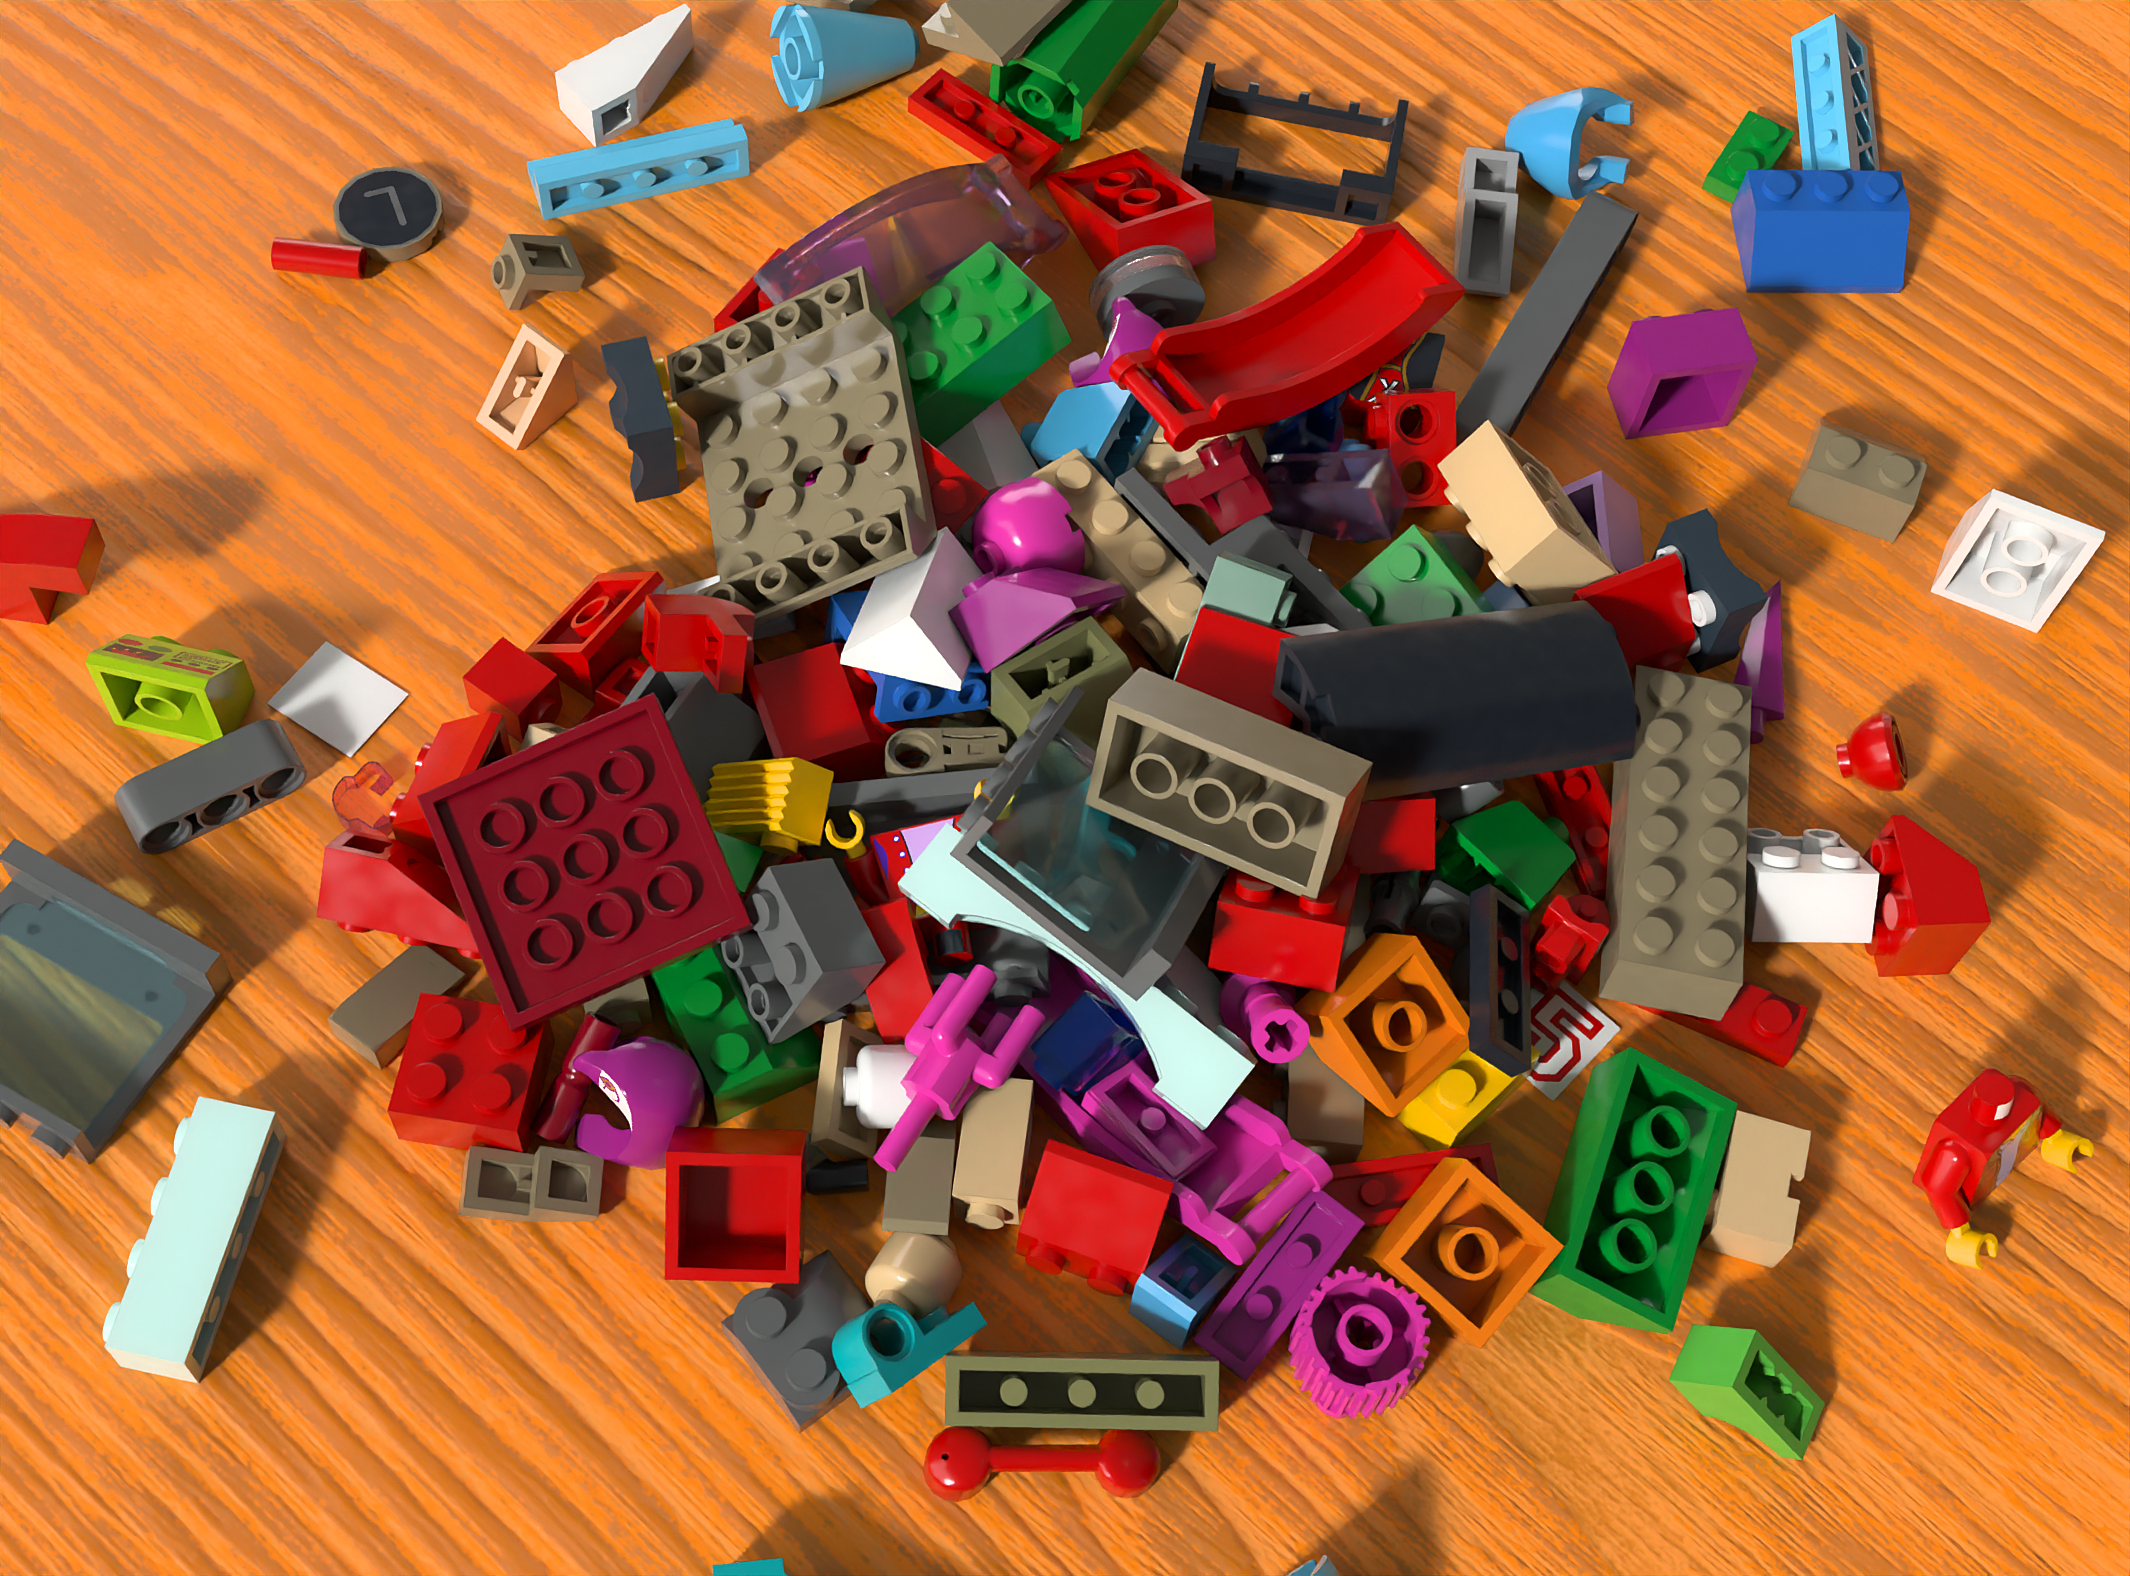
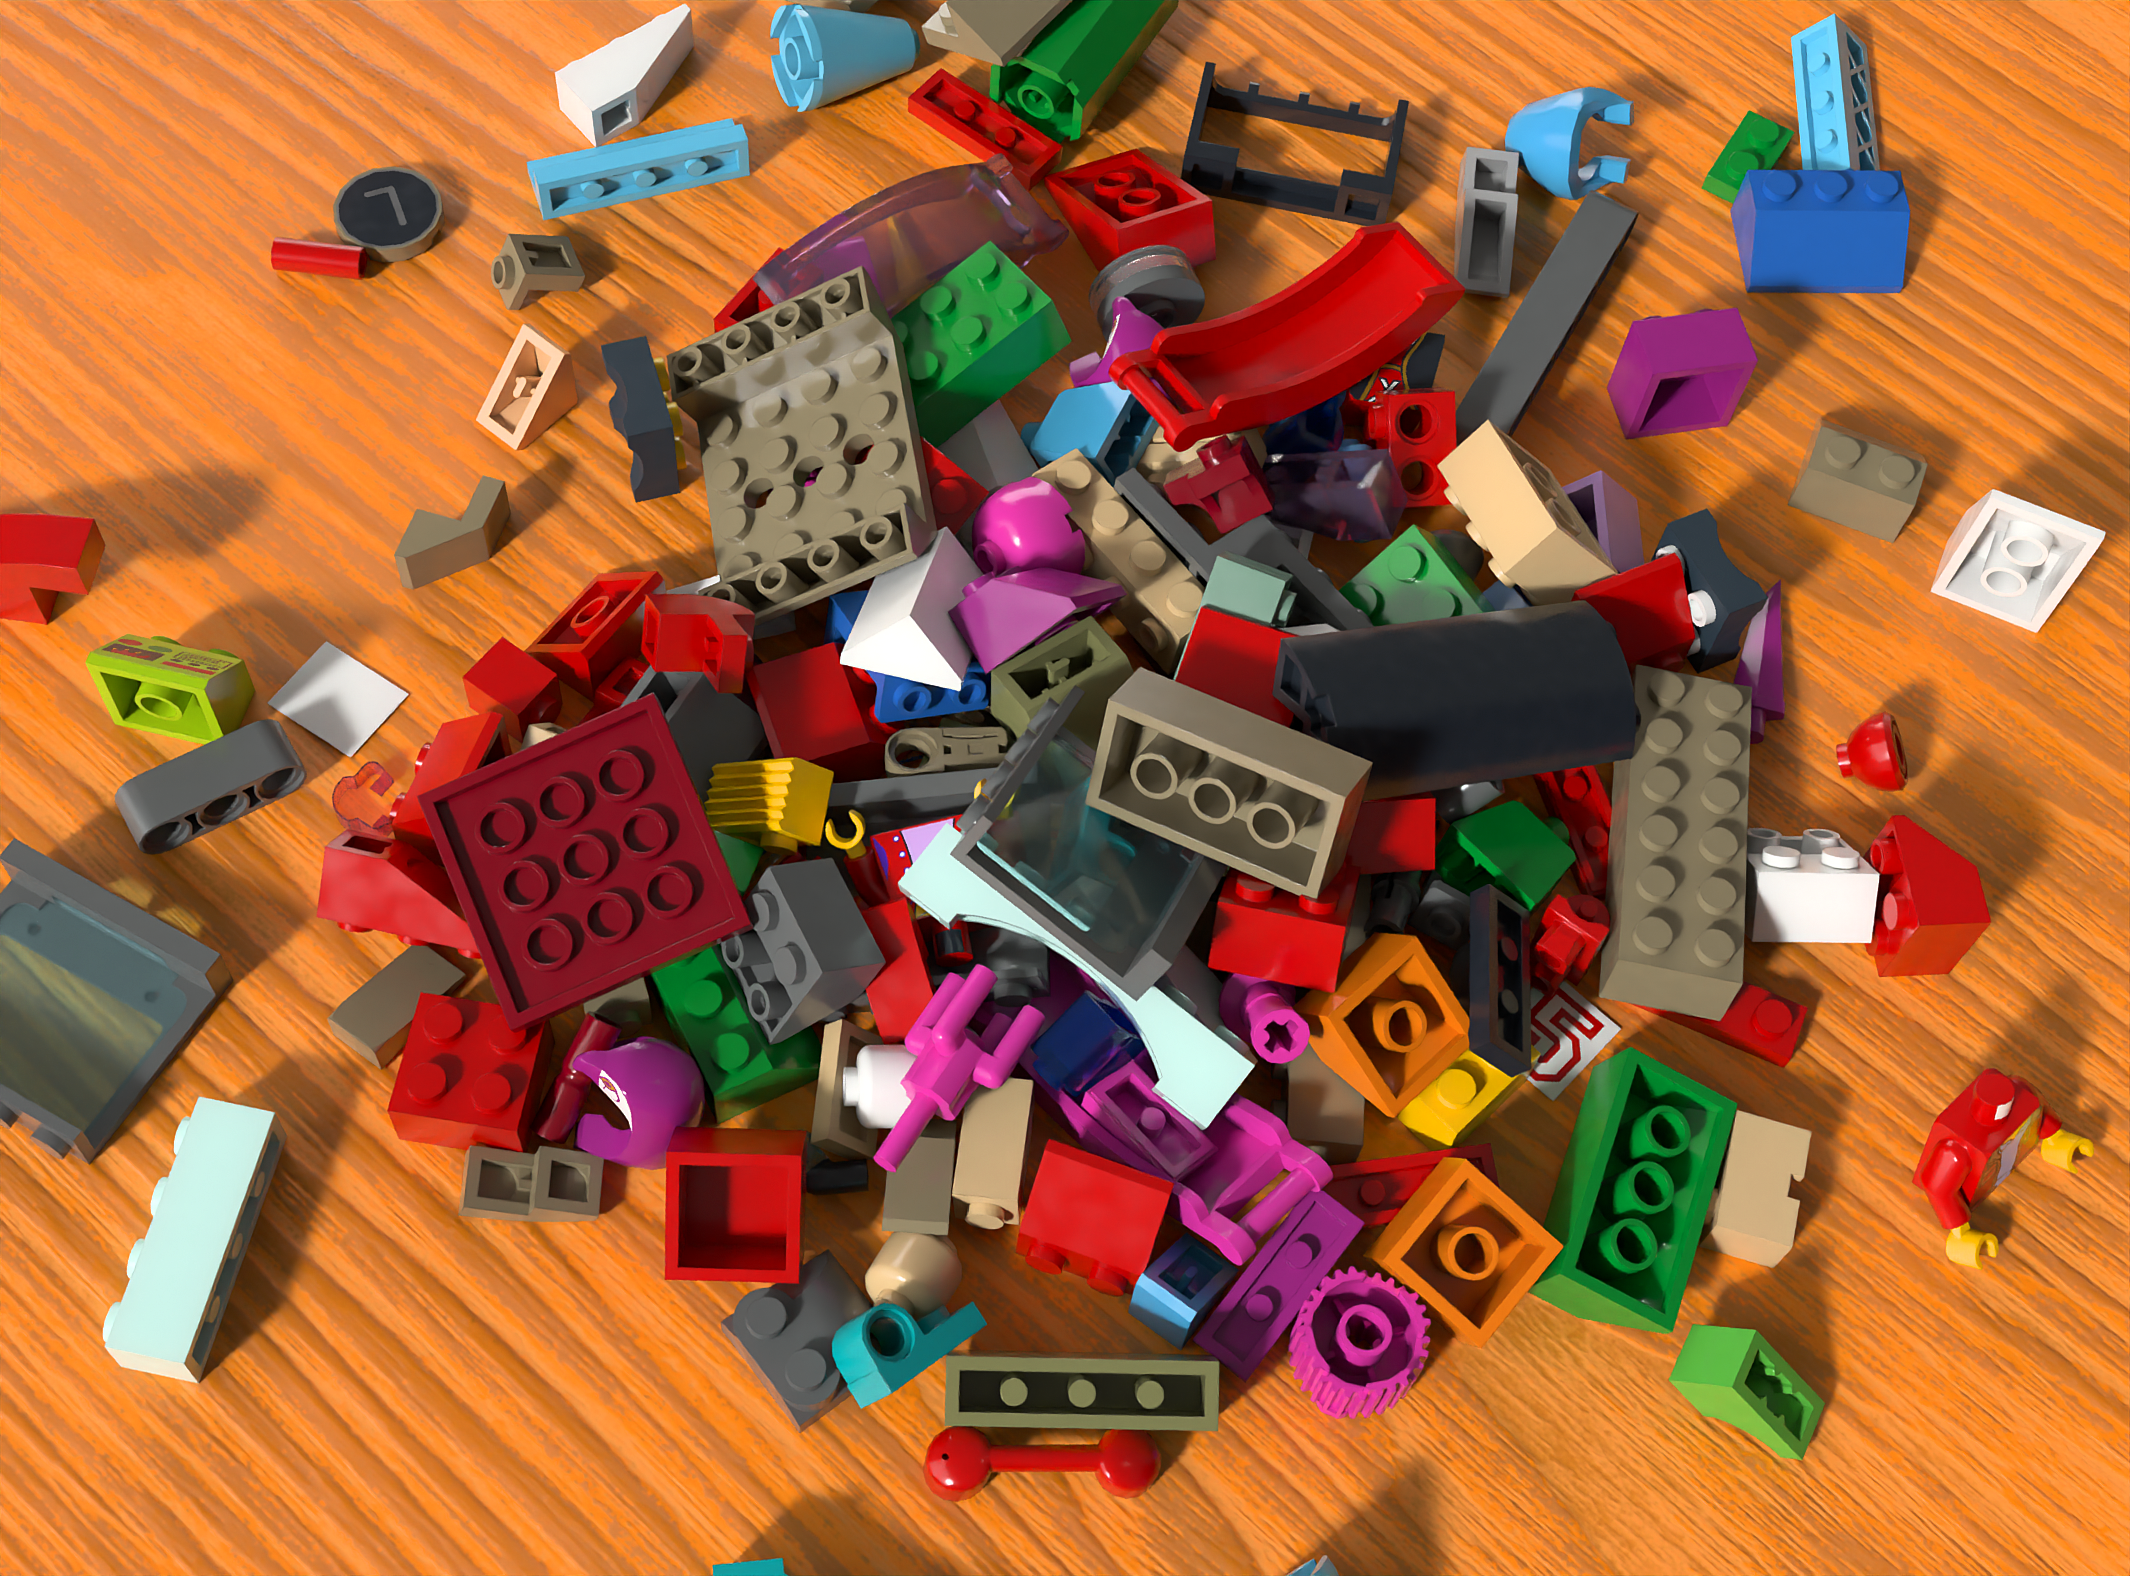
(442, 545): none -> dark tan slope

